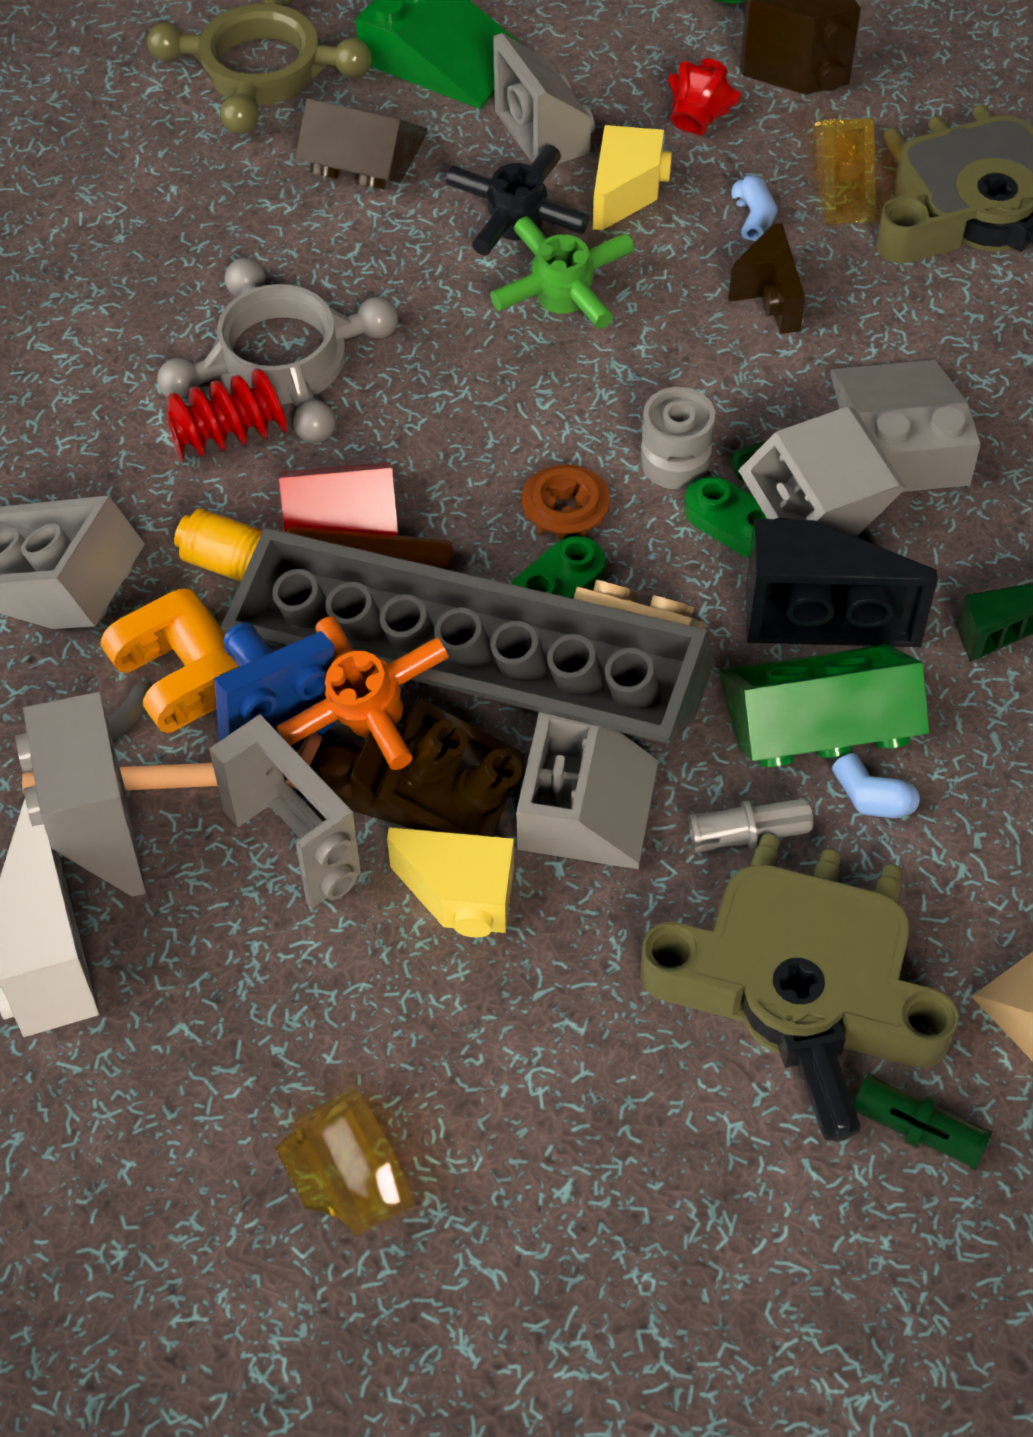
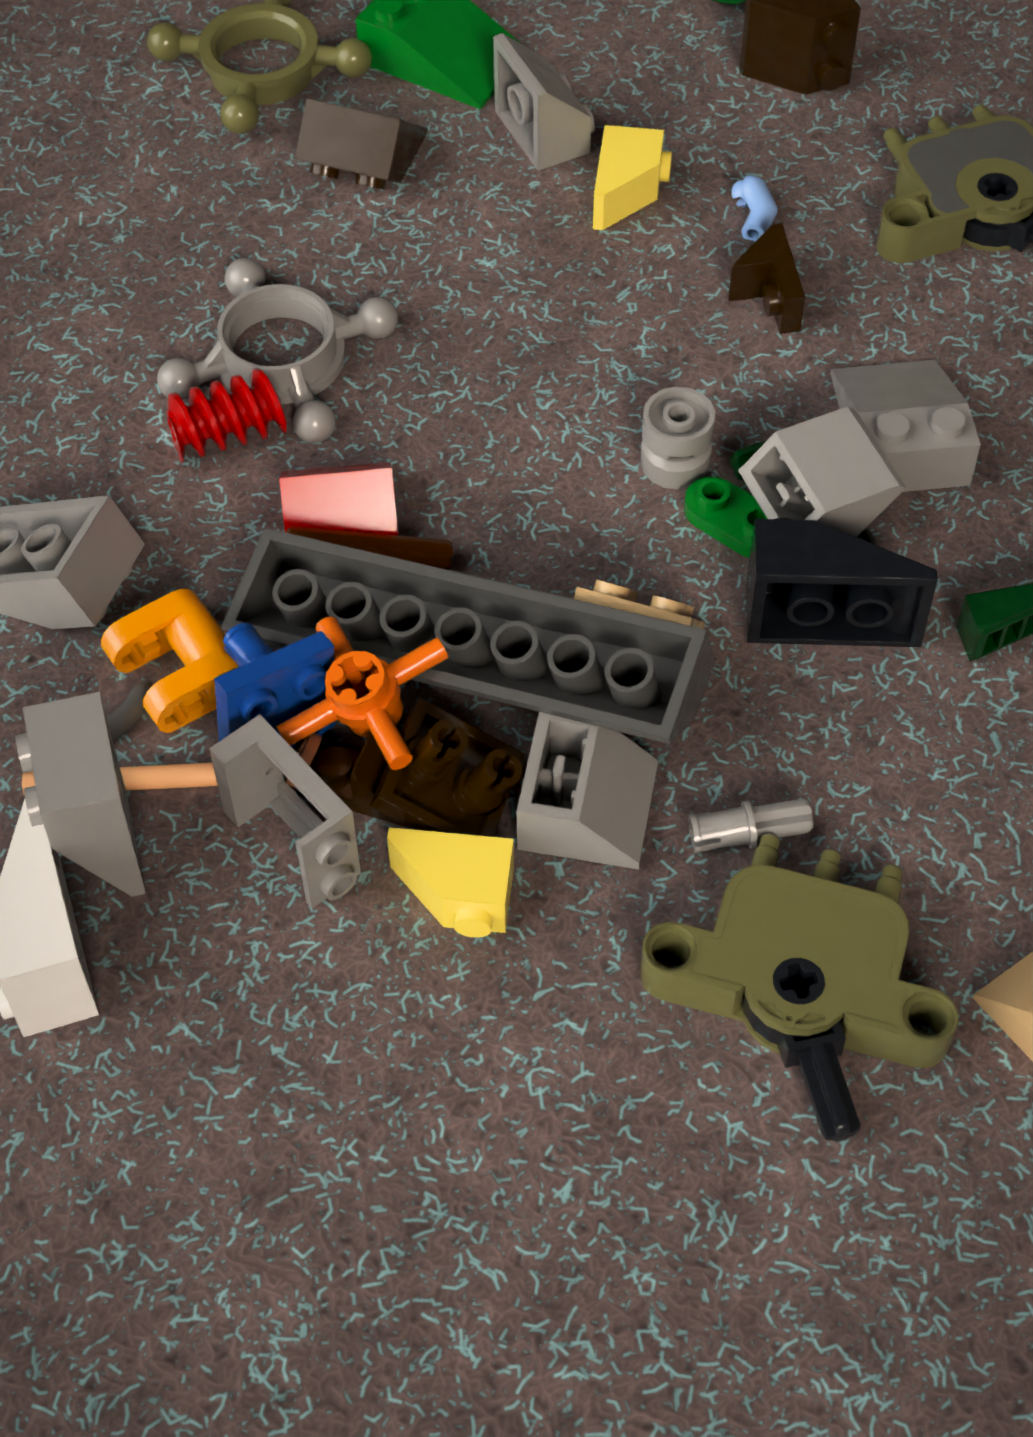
(216, 543): yellow head -> none
(345, 1164): clear yellow slope -> none
(516, 193): black bar -> none
(561, 483): dark orange gear -> none
(561, 575): green plate -> none
(562, 273): bright green bar -> none
(700, 95): red rock -> none
(826, 703): green slope -> none
(845, 169): clear yellow slope -> none
(875, 794): light blue arm -> none
(965, 1140): dark green pin -> none

